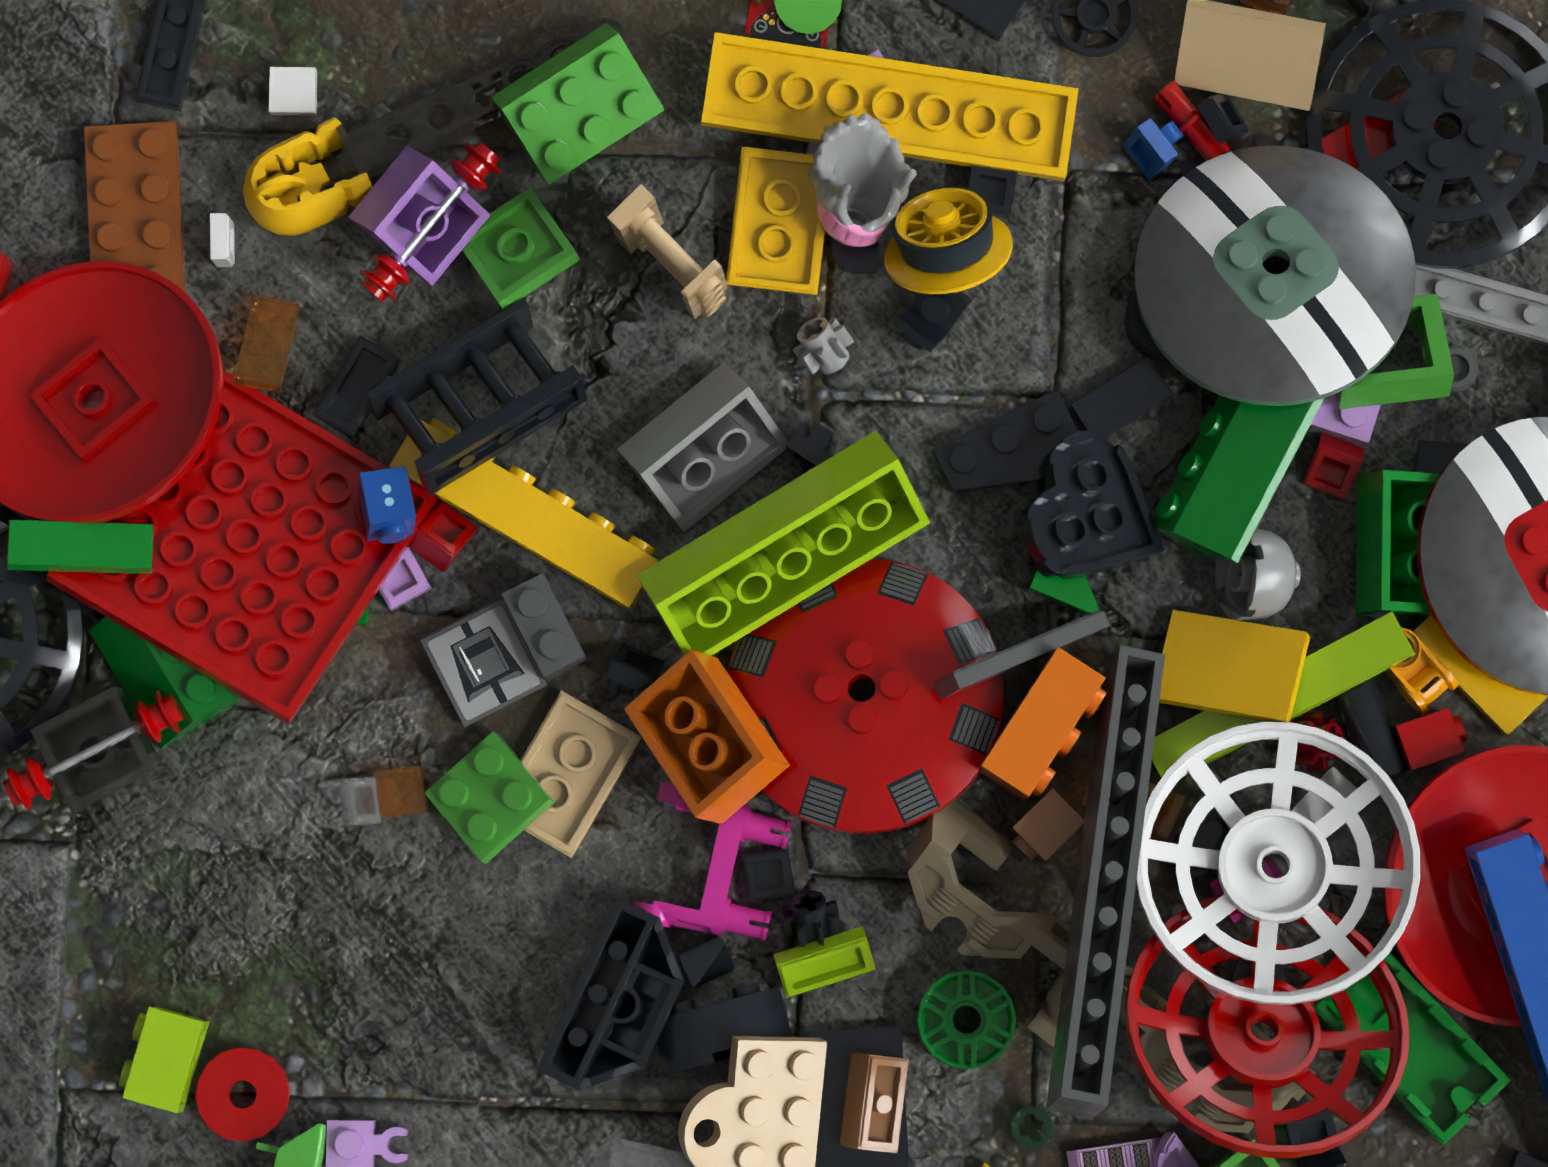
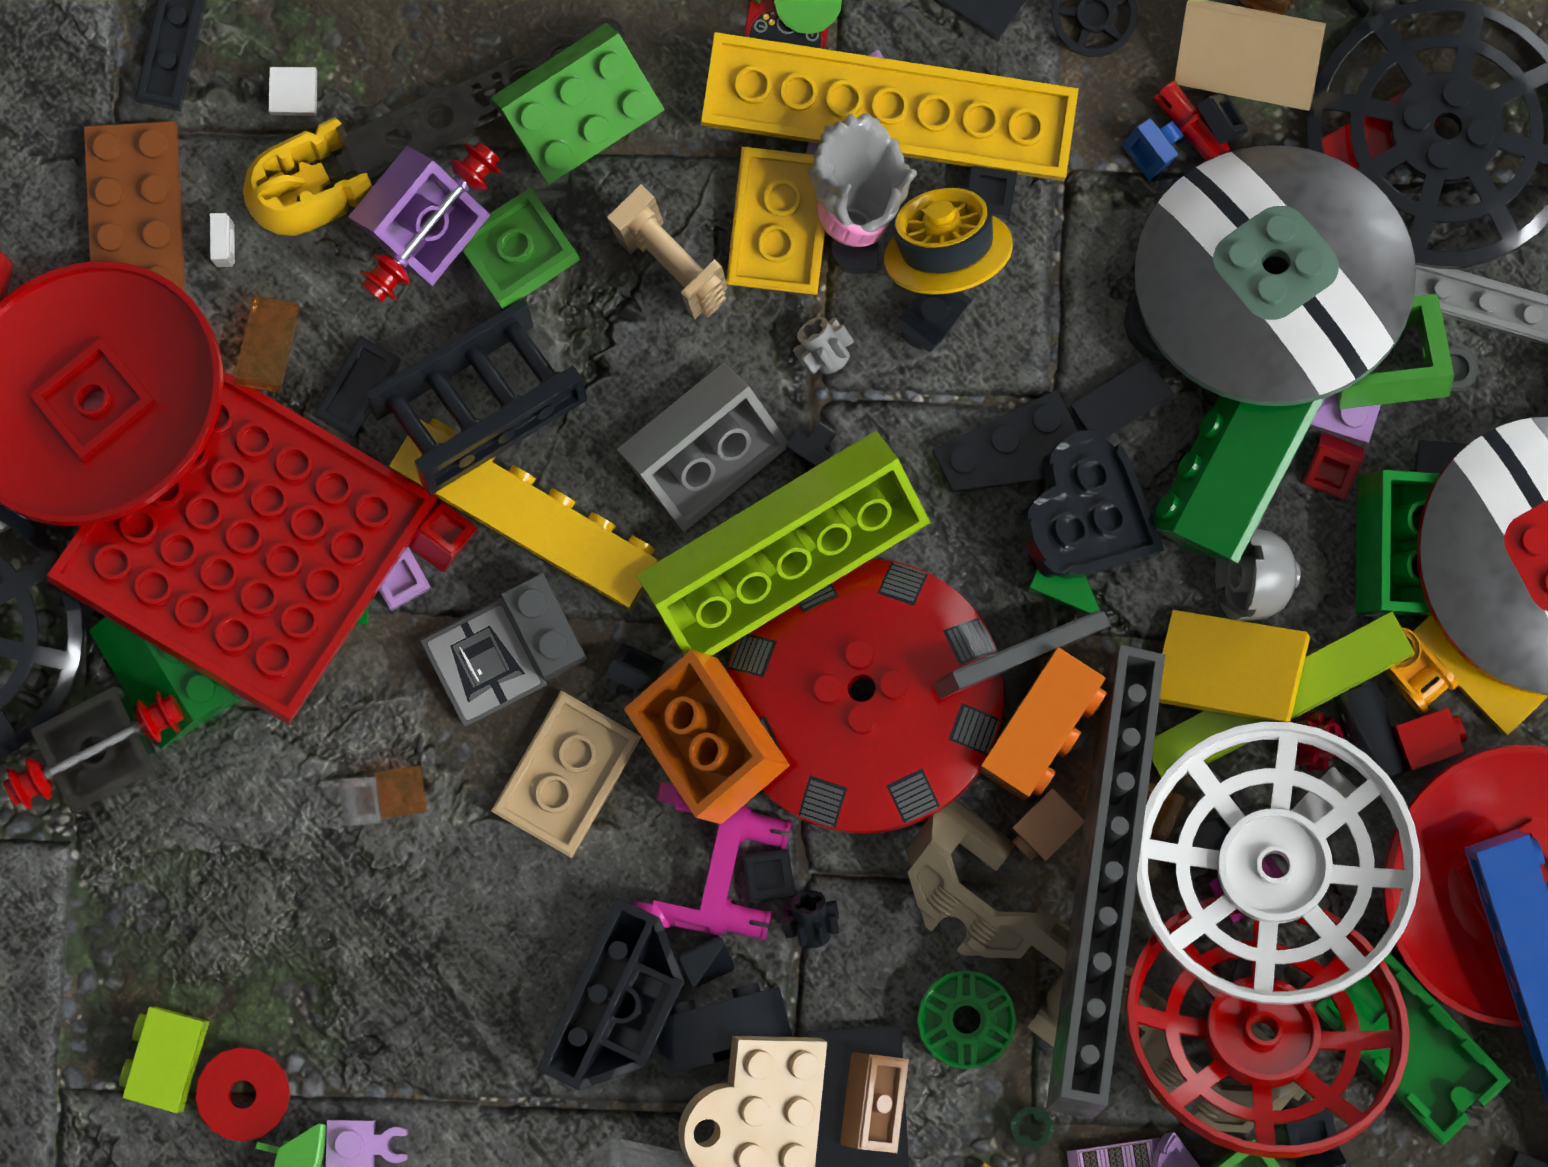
(80, 547): green tile -> none
(386, 504): blue brick -> none
(489, 797): bright green plate -> none
(821, 965): lime tile -> none

